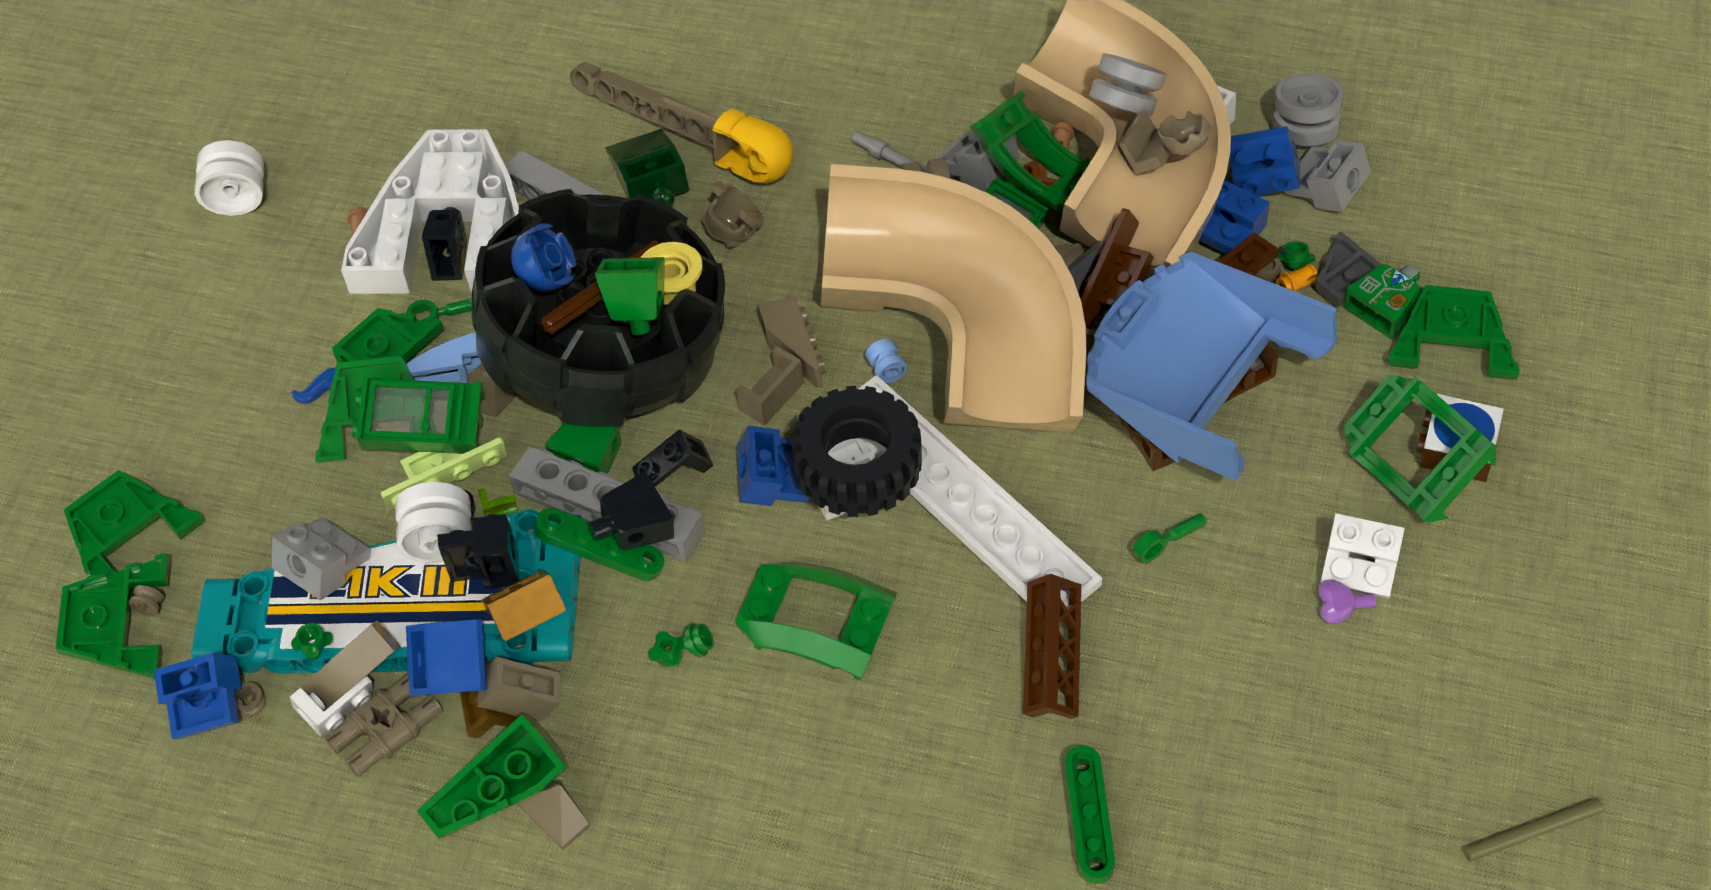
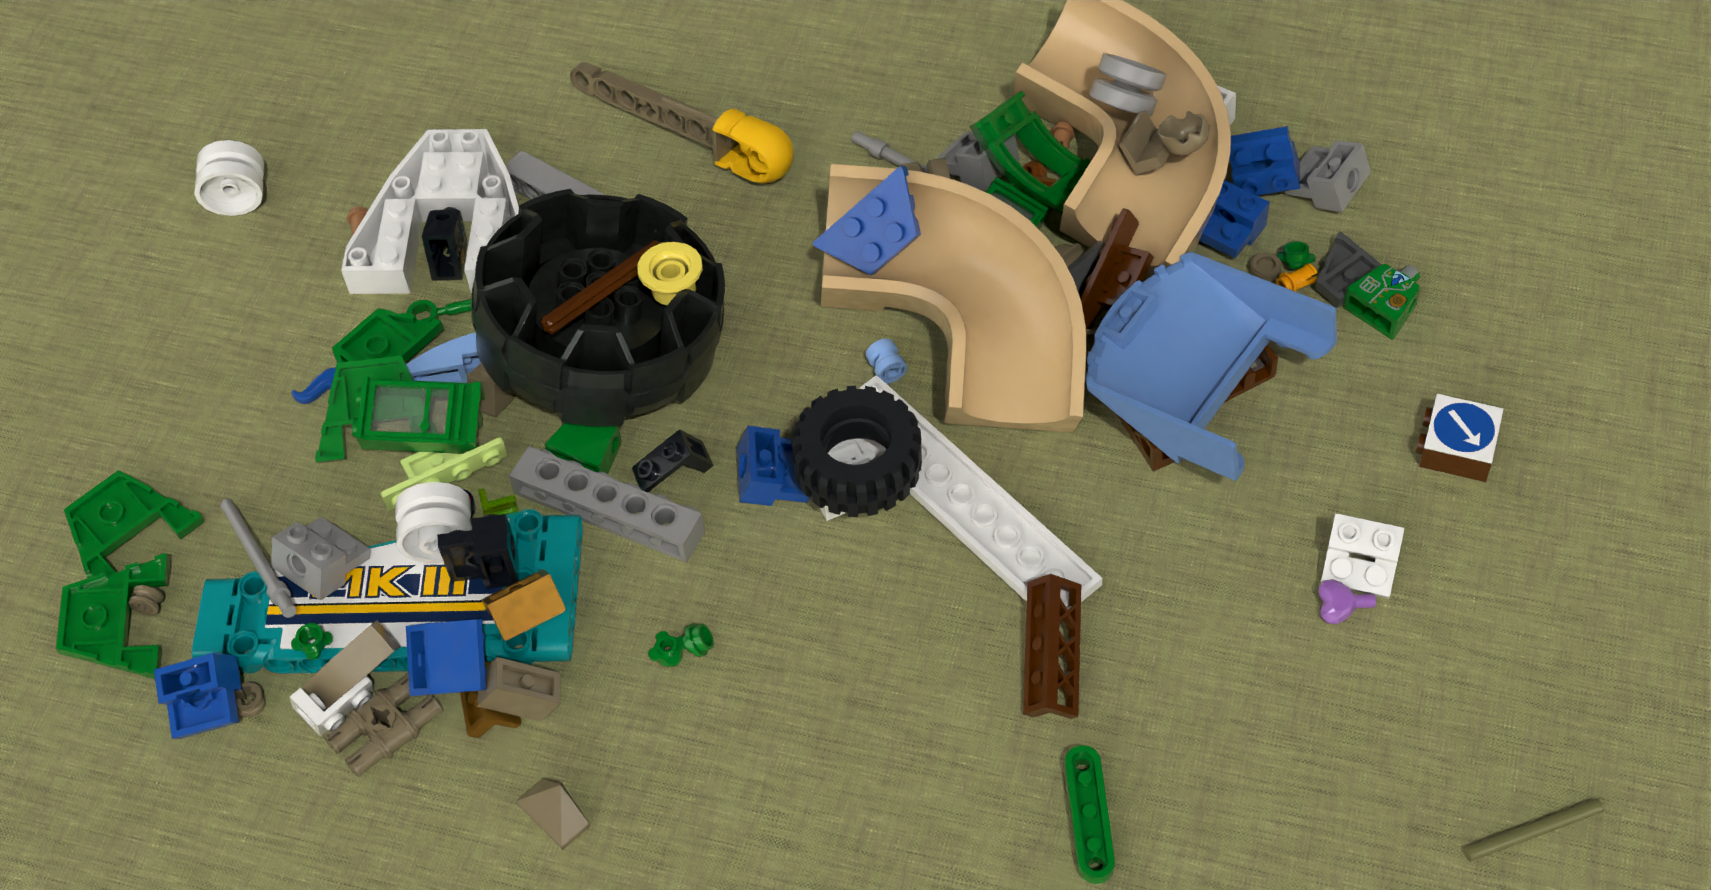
(276, 590): none -> light grey bar
(502, 774): green wedge -> none
(543, 258): blue cylinder -> none
(574, 536): green plate -> none
(633, 290): green torso -> none
(633, 515): black torso -> none
(649, 167): dark green slope -> none
(731, 216): dark tan helmet -> none
(773, 388): dark tan panel -> none
(785, 327): dark tan slope -> none
(858, 637): green wedge -> none
(875, 227): none -> wing
(1154, 543): green piece -> none
(1251, 255): reddish brown plate -> none
(1309, 108): light grey wheel -> none
(1450, 474): green wedge -> none
(1456, 319): green wing -> none

